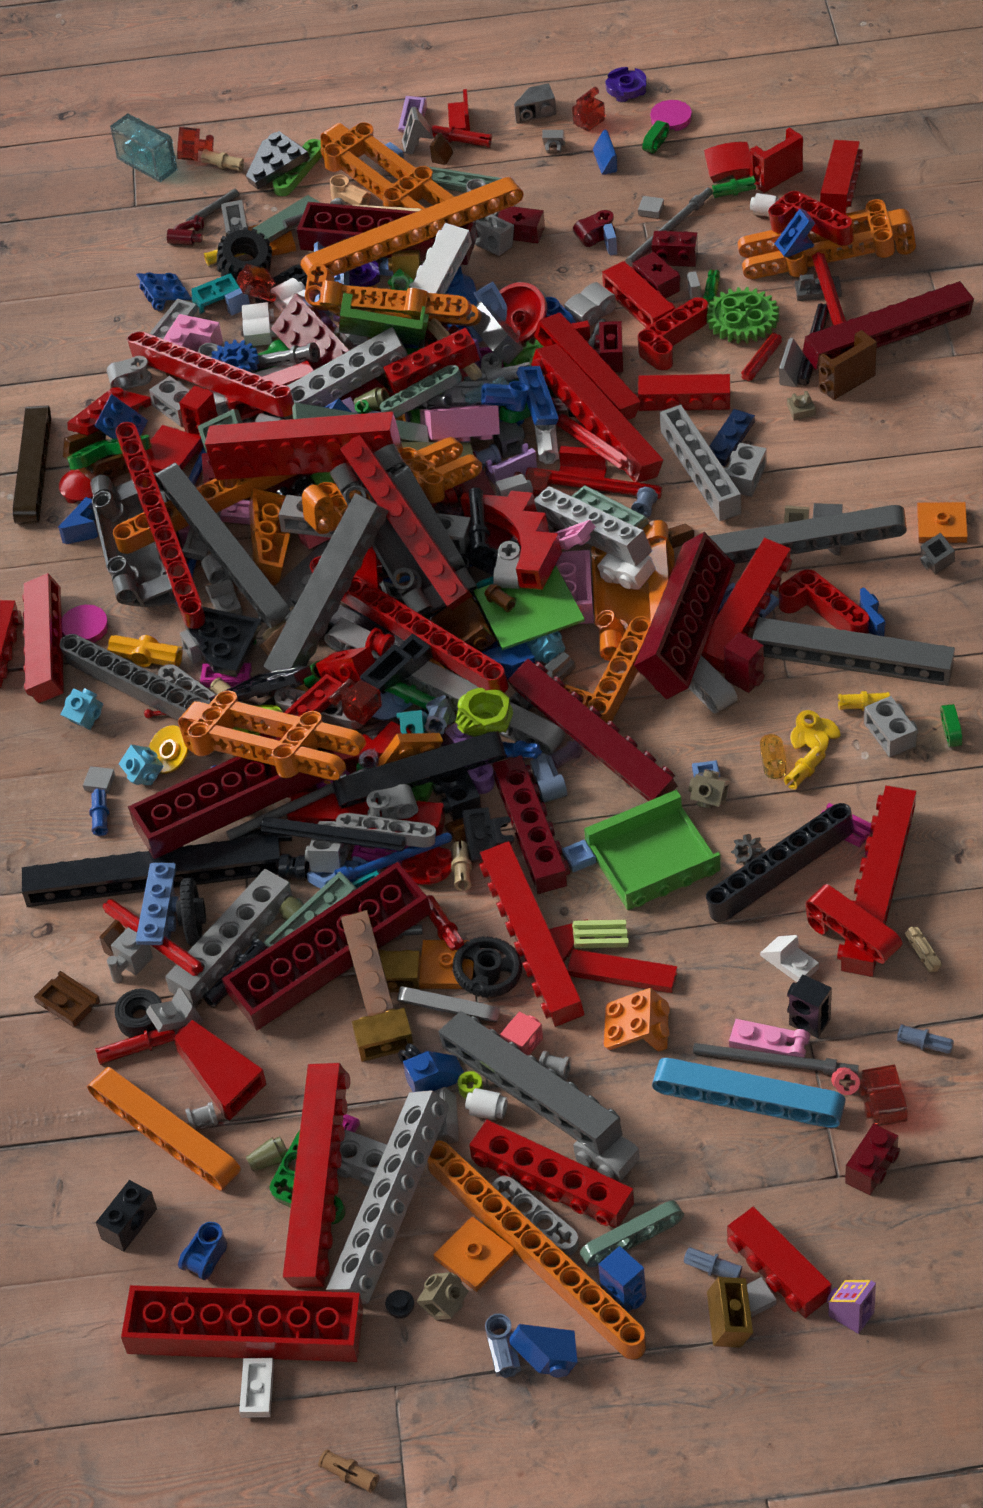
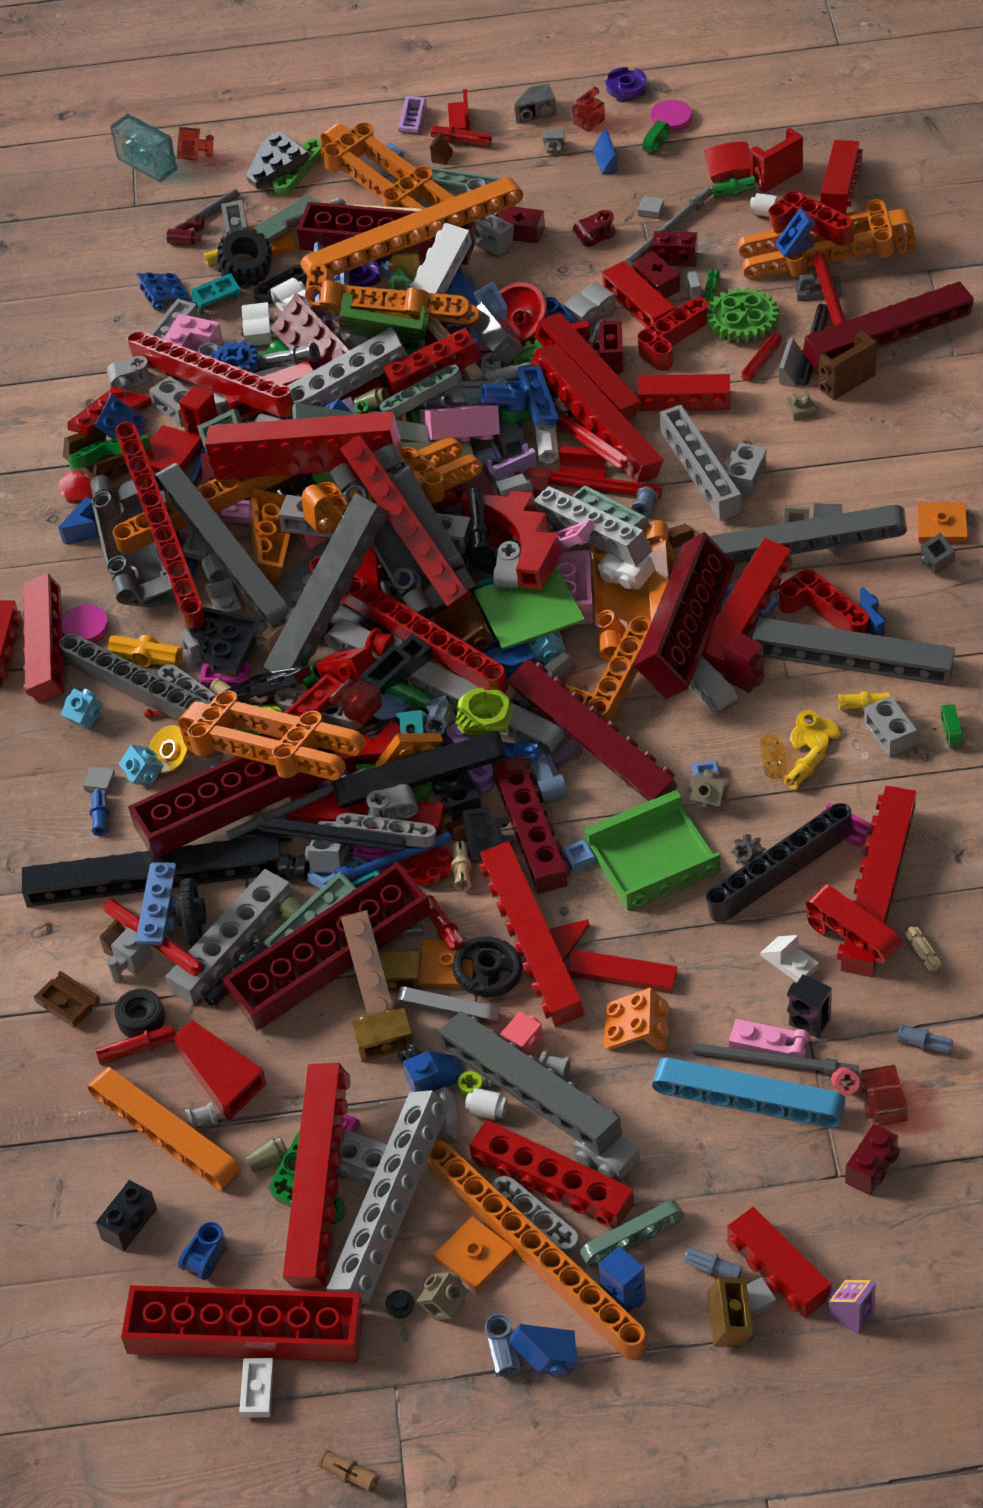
(32, 464): dark brown beam -> none
(174, 1013): light grey slope -> none
(222, 160): tan pin -> none
(235, 301): medium blue tile -> none
(256, 282): clear red brick -> none
(348, 192): light nougat piece -> none
(364, 763): pin -> none
(416, 128): light grey slope -> none
(495, 594): reddish brown pin -> none
(600, 929): yellowish green tile -> none
(610, 239): medium blue tile -> none
(731, 435): dark blue plate -> none

